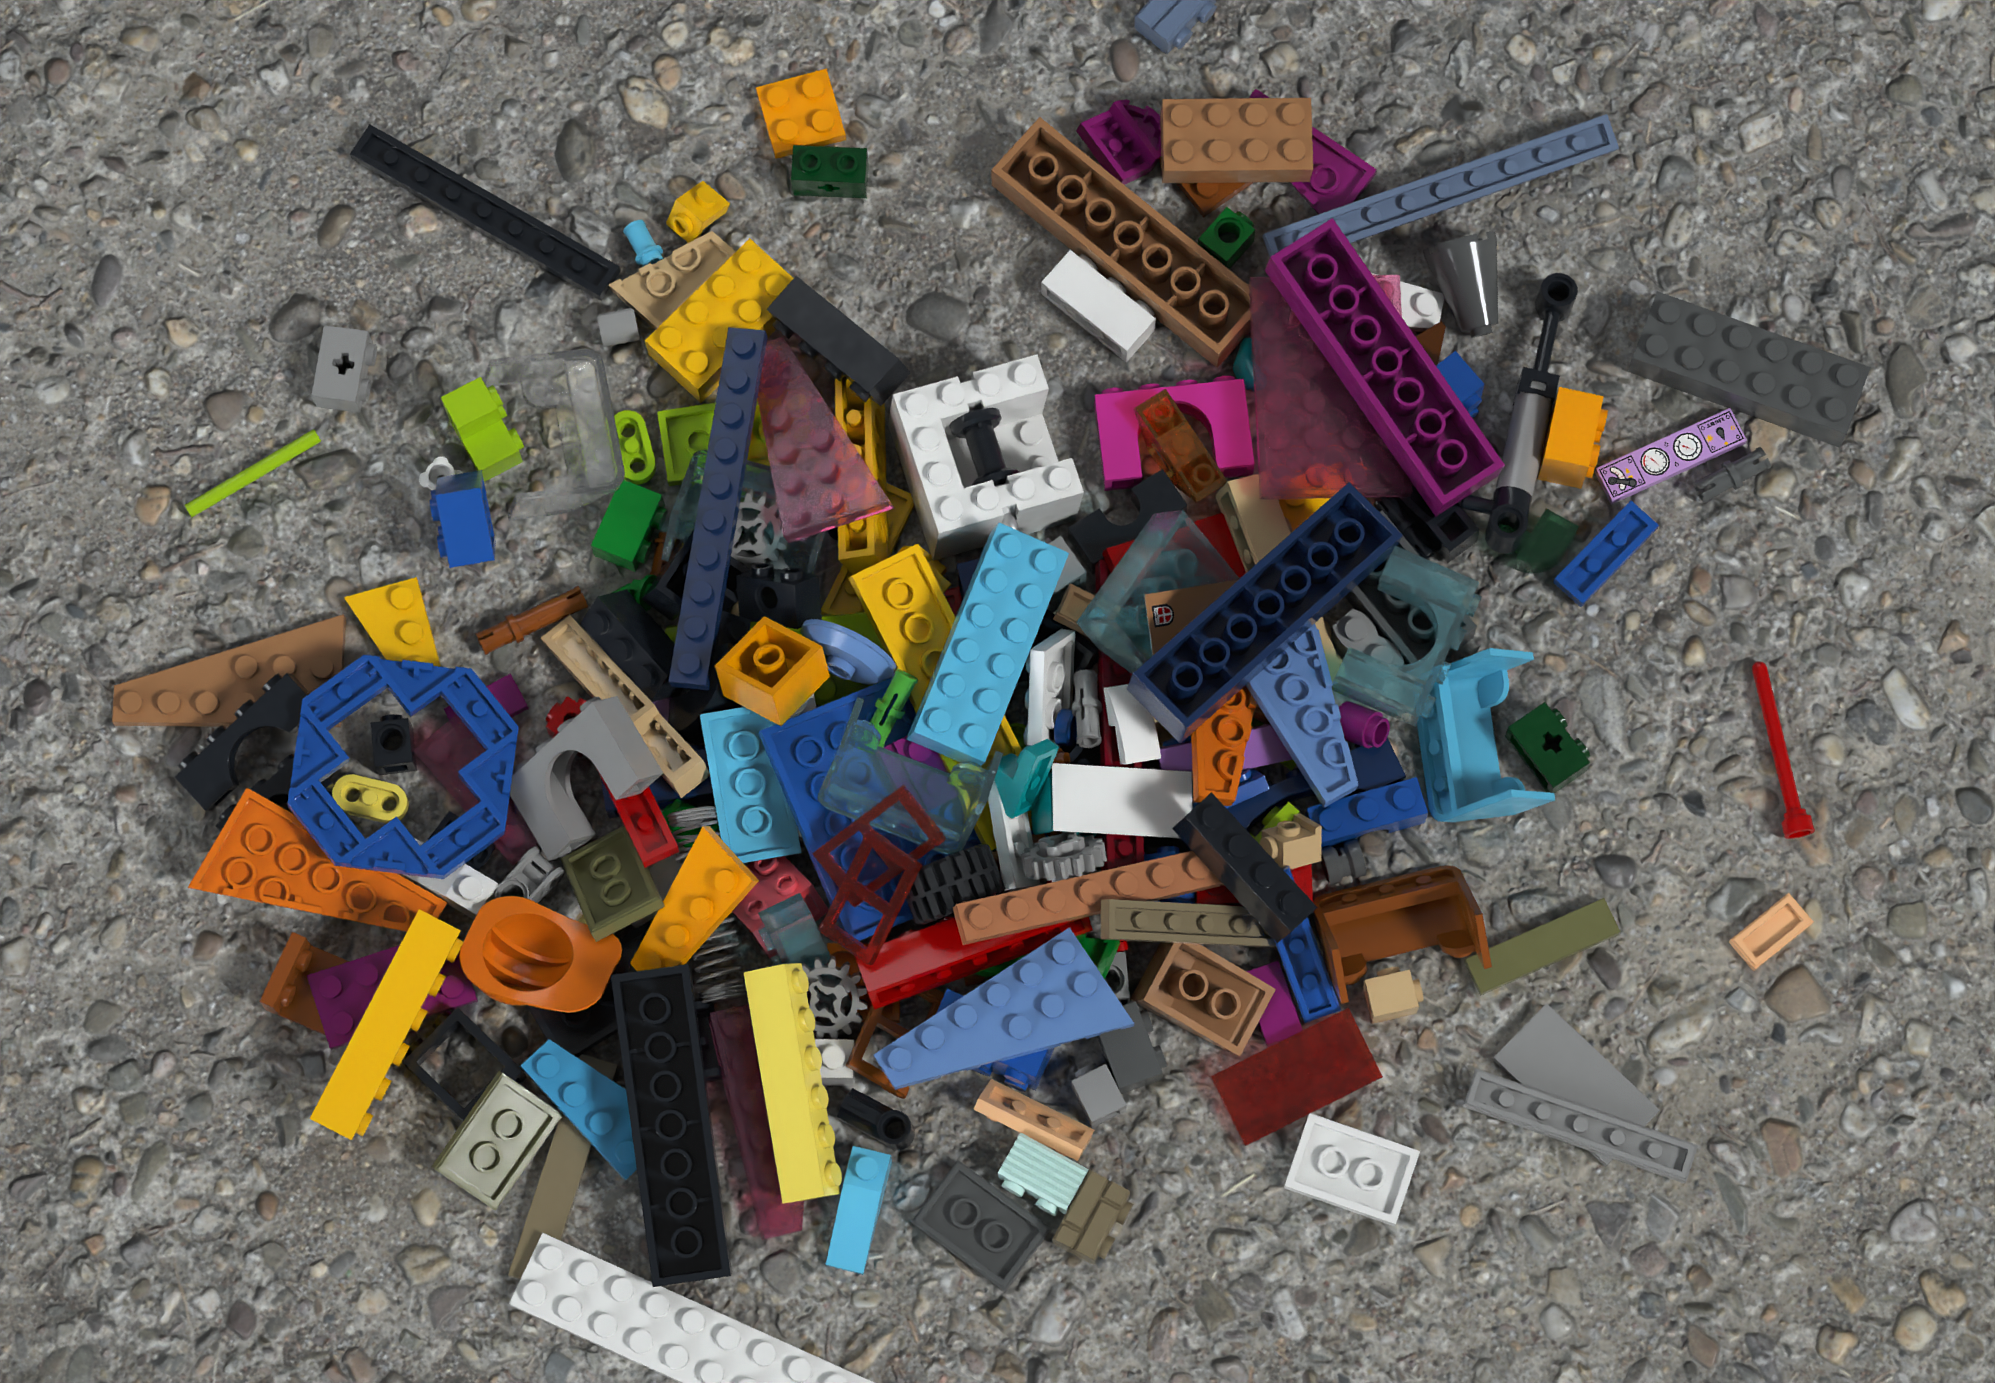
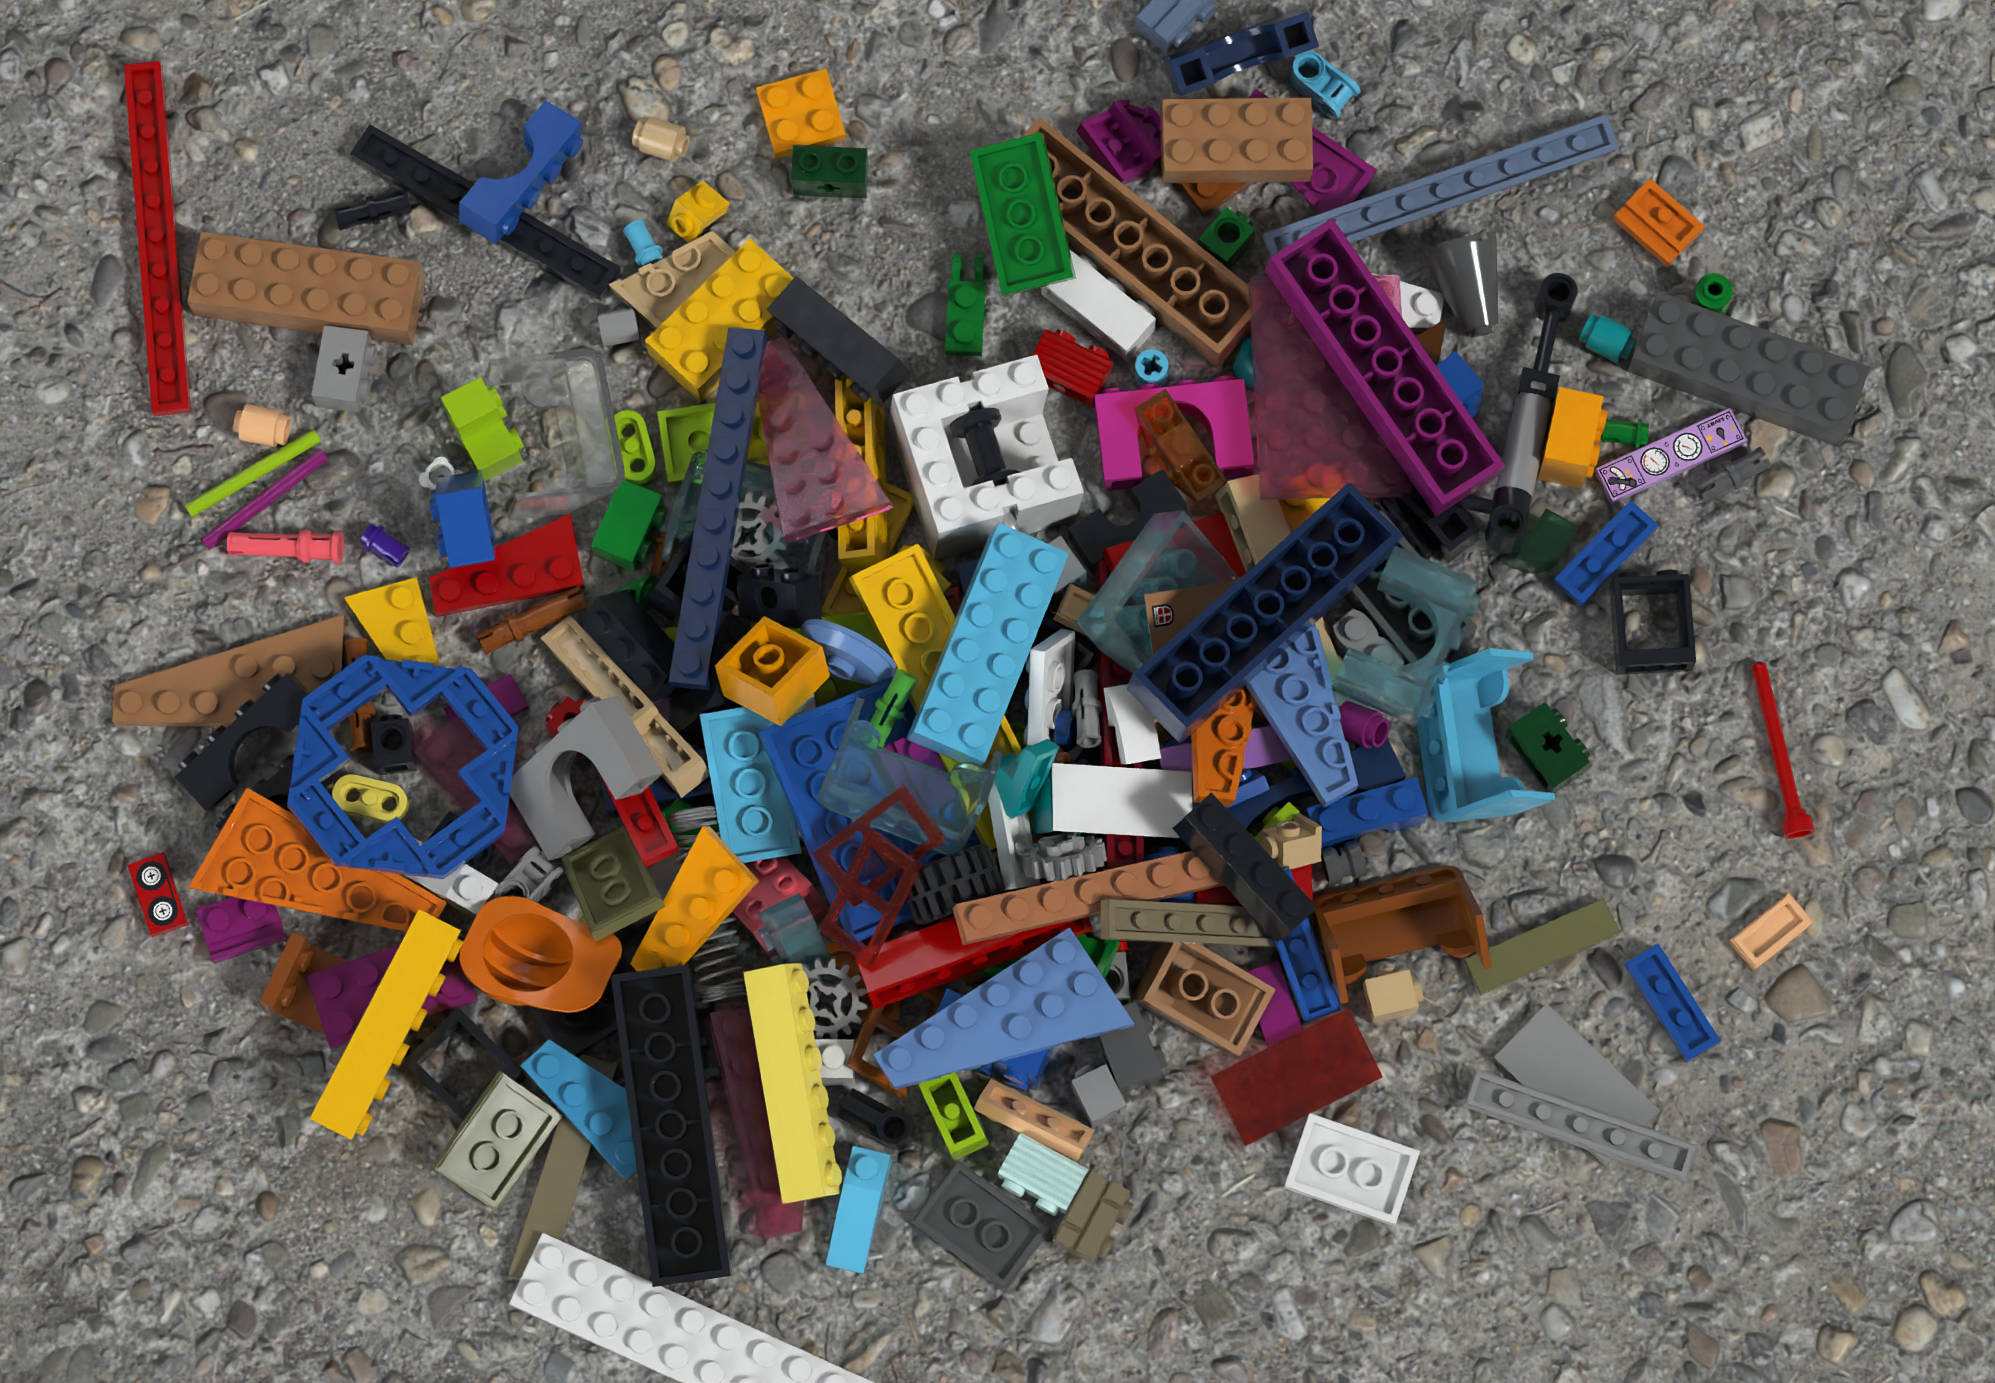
(157, 239): none -> red plate
(158, 894): none -> tile
(239, 927): none -> magenta plate
(262, 425): none -> light nougat brick
(264, 499): none -> magenta bar
(302, 545): none -> coral pin
(305, 287): none -> medium nougat brick
(359, 720): none -> dark orange pin
(373, 210): none -> black pin
(384, 545): none -> dark purple pin
(495, 204): none -> blue arch
(523, 569): none -> red wing
(660, 138): none -> tan brick
(954, 1115): none -> lime brick
(965, 310): none -> green hinge
(1022, 214): none -> green plate
(1071, 367): none -> red brick
(1146, 361): none -> medium azure bush
(1239, 50): none -> dark blue arch
(1329, 87): none -> medium azure piece
(1608, 338): none -> teal brick
(1626, 432): none -> green pin
(1653, 660): none -> black window
(1658, 222): none -> orange plate
(1672, 1003): none -> blue plate
(1713, 293): none -> green brick

